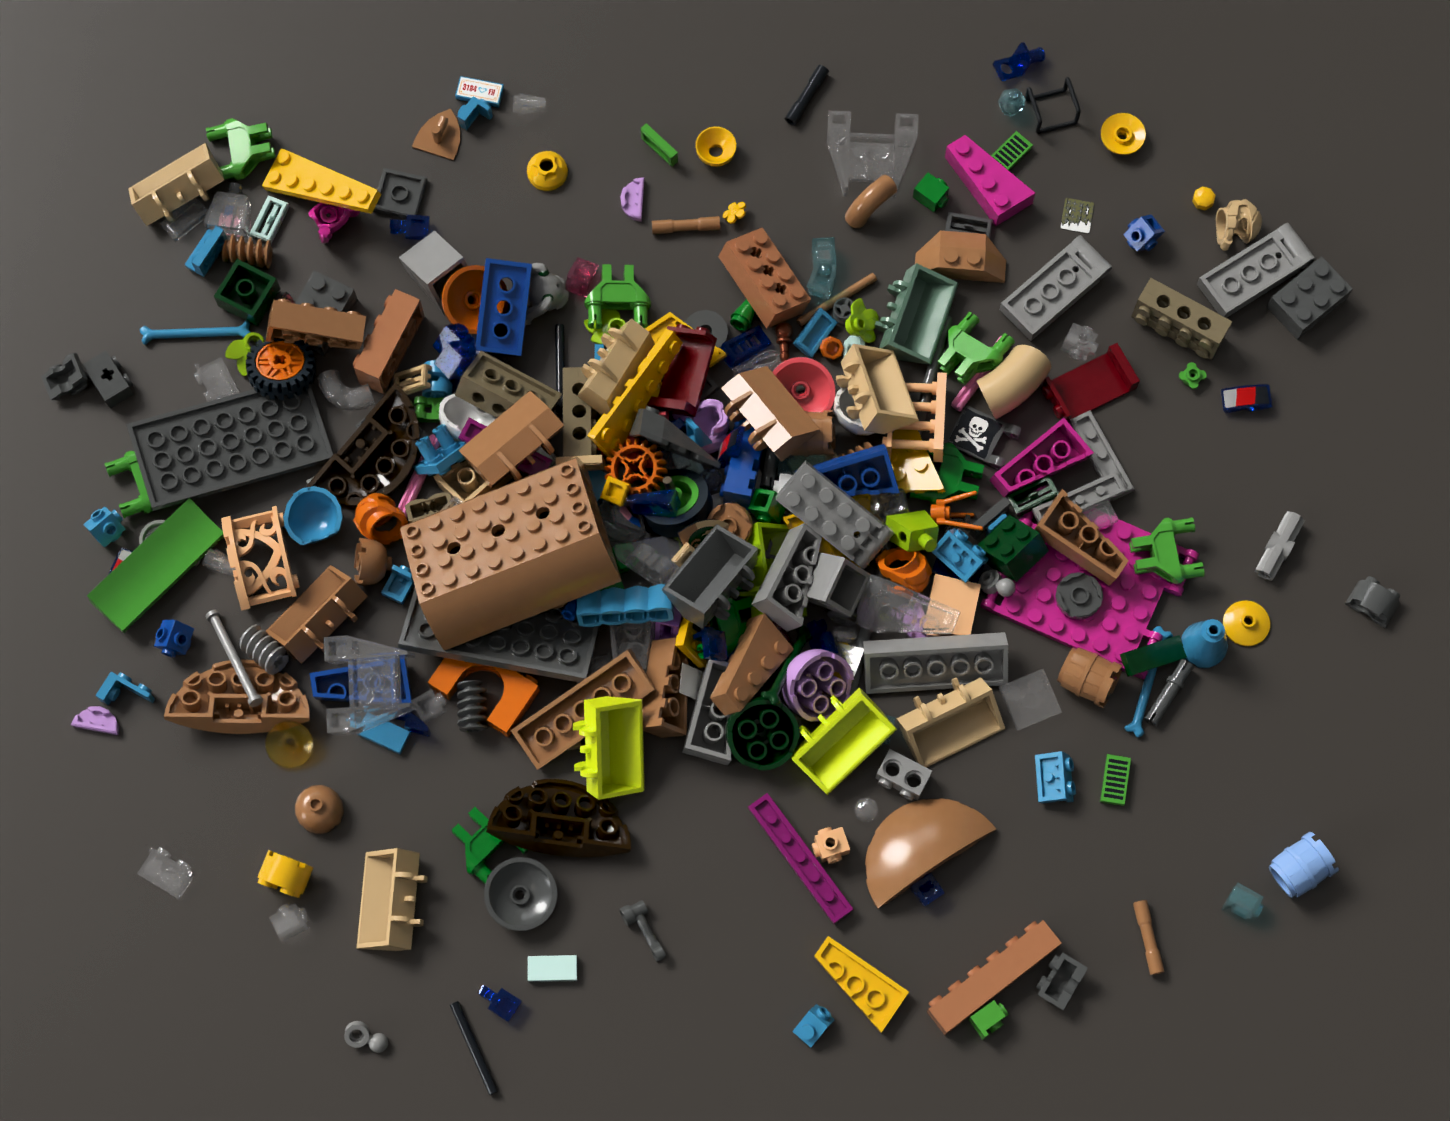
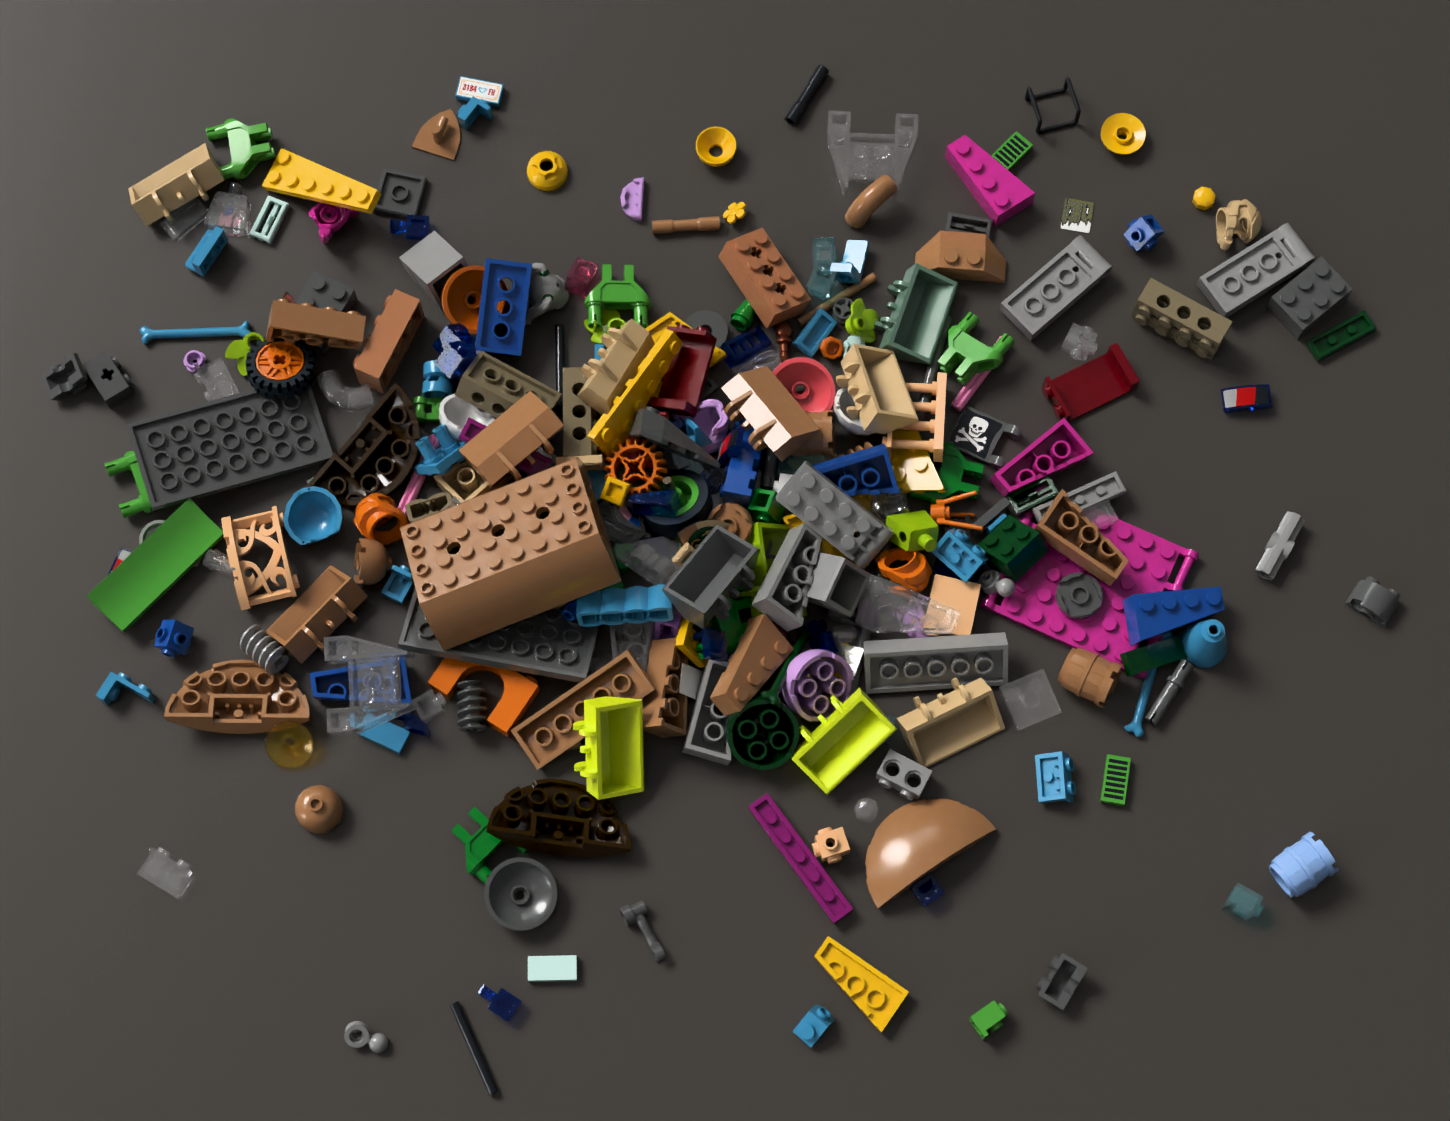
(96, 719): lavender tile -> none
(105, 526): dark azure brick -> none
(191, 356): none -> lavender plate
(214, 617): light grey bar -> none
(247, 251): medium nougat piece -> none
(247, 292): dark green brick -> none
(284, 872): yellow brick -> none
(289, 921): clear brick -> none
(389, 900): tan piece -> none
(415, 384): tan tile -> none
(527, 103): clear cone -> none
(659, 145): bright green tile -> none
(853, 262): none -> bracket
(931, 192): green brick -> none
(993, 977): nougat brick -> none
(1011, 101): clear light blue rock -> none
(1014, 379): tan brick -> none
(1019, 61): clear blue bracket -> none
(1104, 458): light grey tile -> none
(1145, 922): medium nougat piece -> none
(1163, 552): bright green connector -> none
(1166, 611): none -> blue wedge
(1192, 382): bright green plate -> none
(1239, 631): yellow dish -> none
(1340, 336): none -> dark green tile

